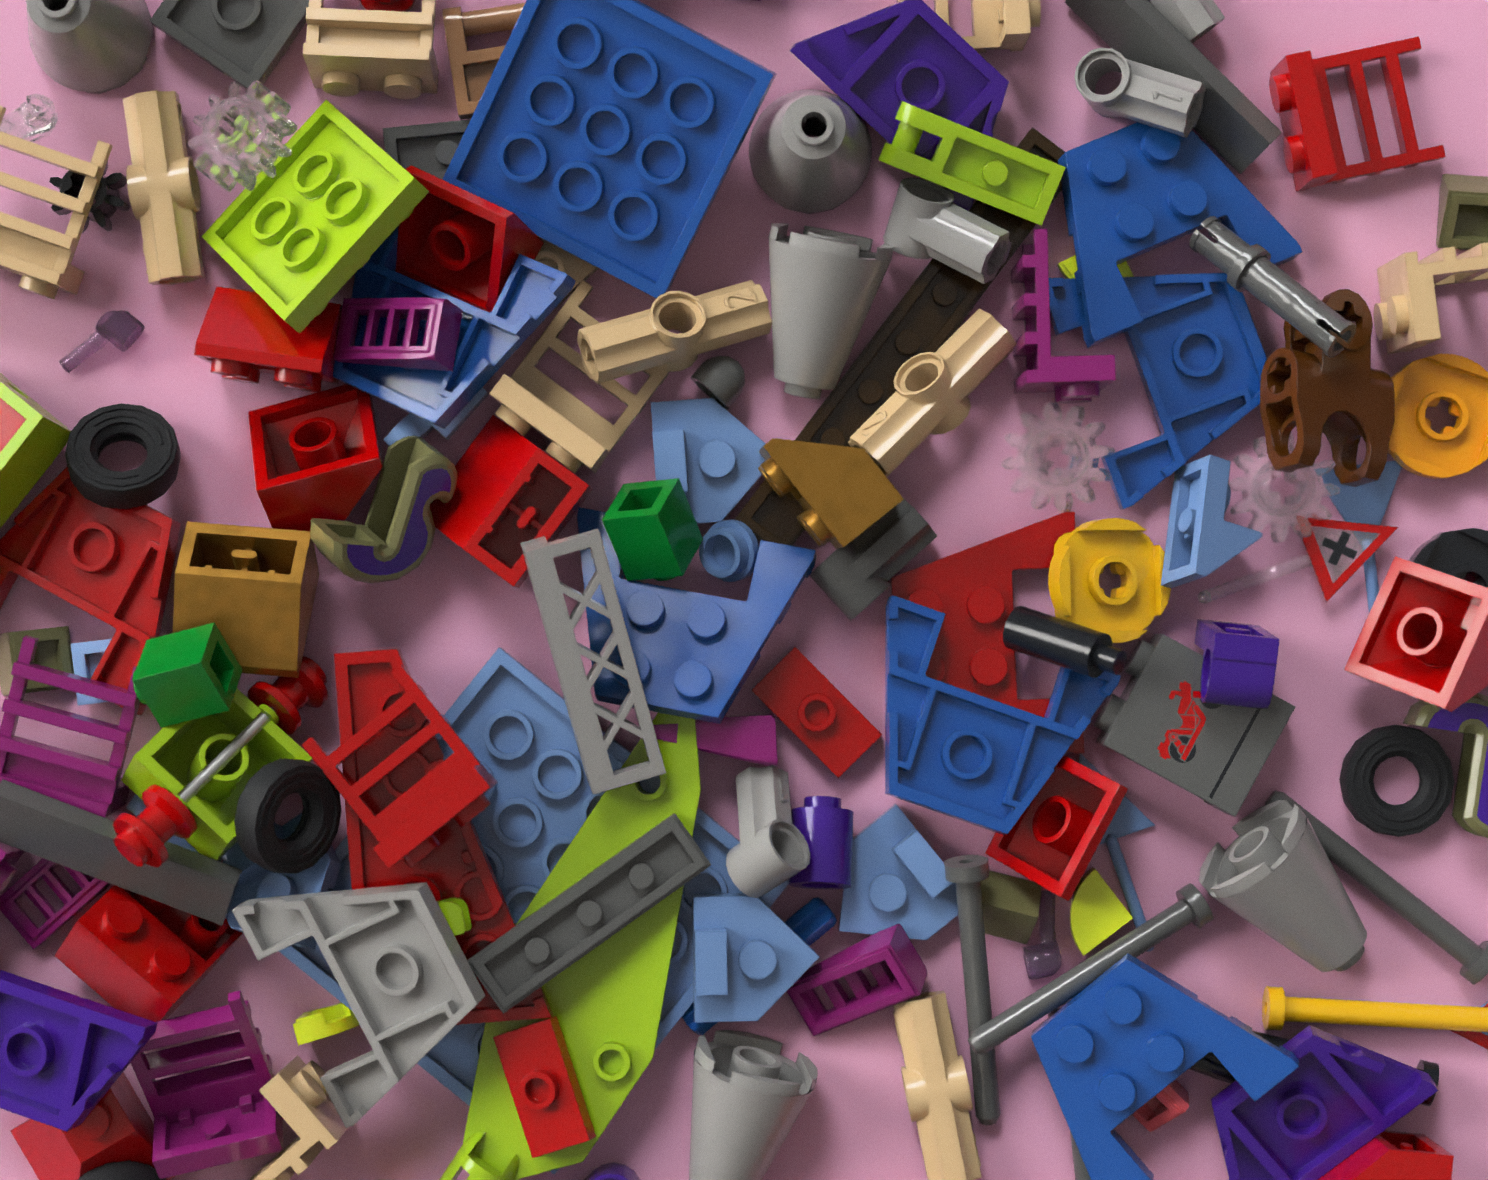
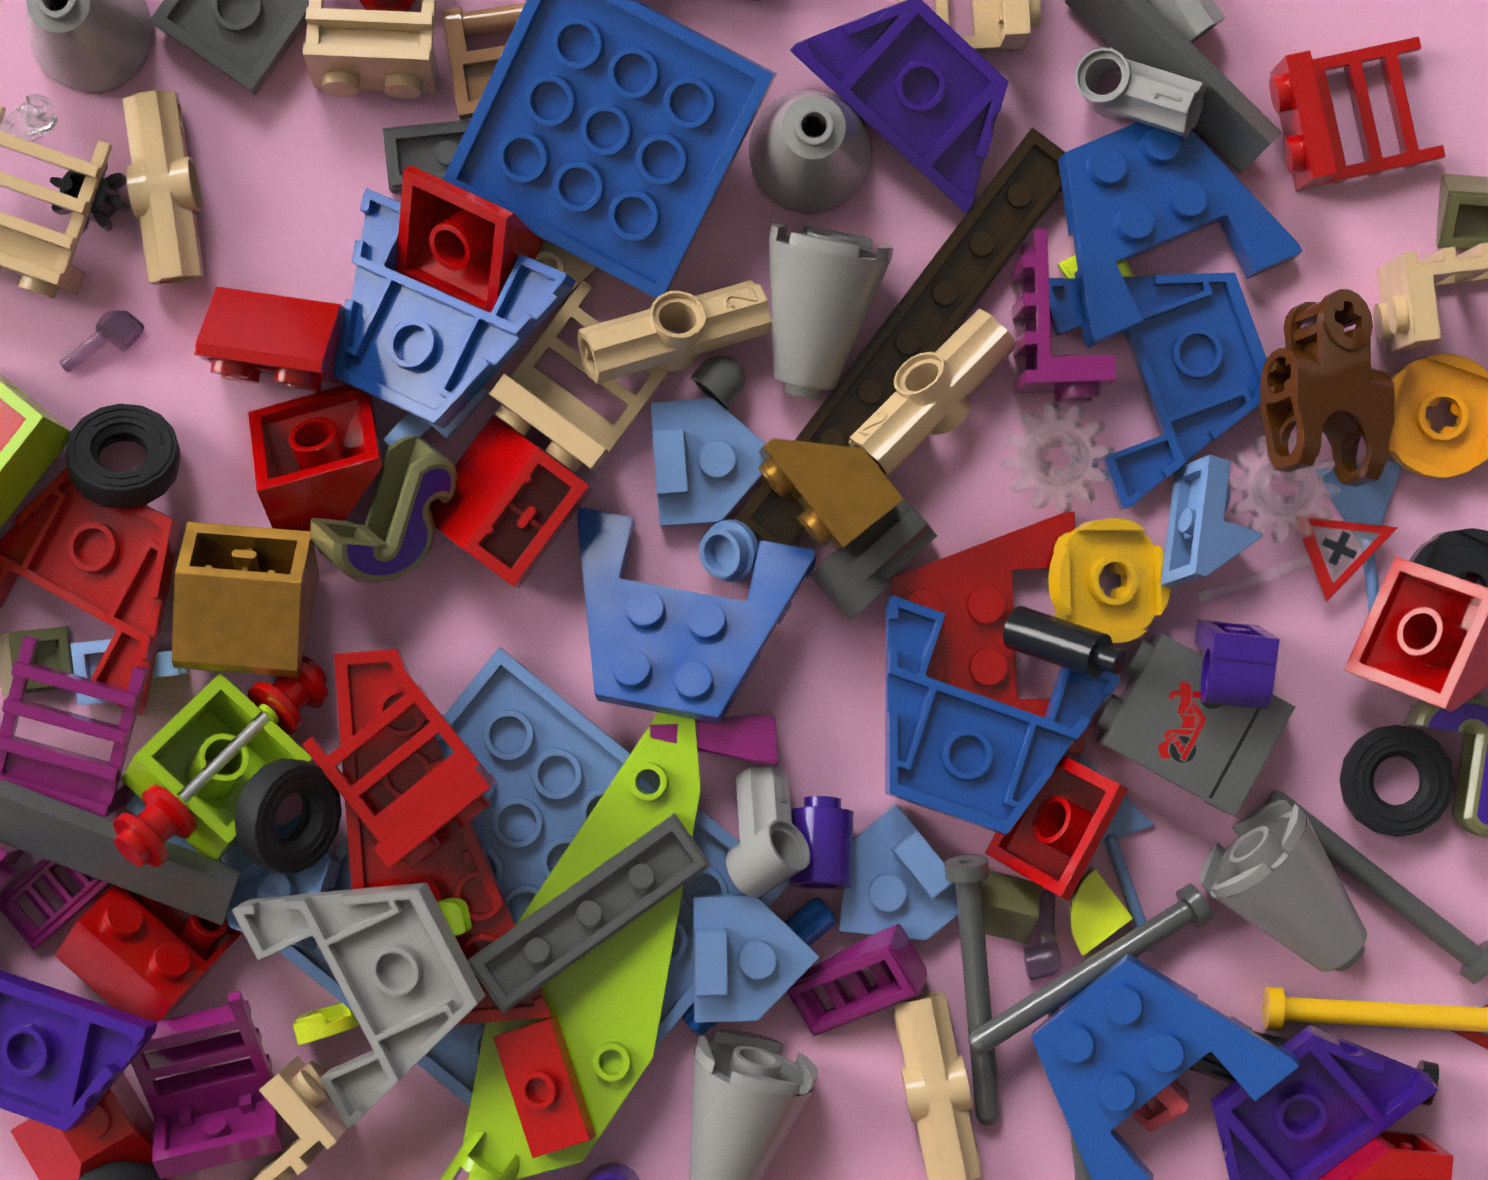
(187, 675): green brick -> none
(242, 135): clear gear -> none
(317, 218): lime plate -> none
(439, 338): magenta slope -> none
(569, 665): light grey fence -> none
(652, 530): green brick -> none
(816, 712): red plate -> none
(930, 226): light grey piece -> none
(974, 164): lime plate -> none
(1252, 270): dark grey pin -> none

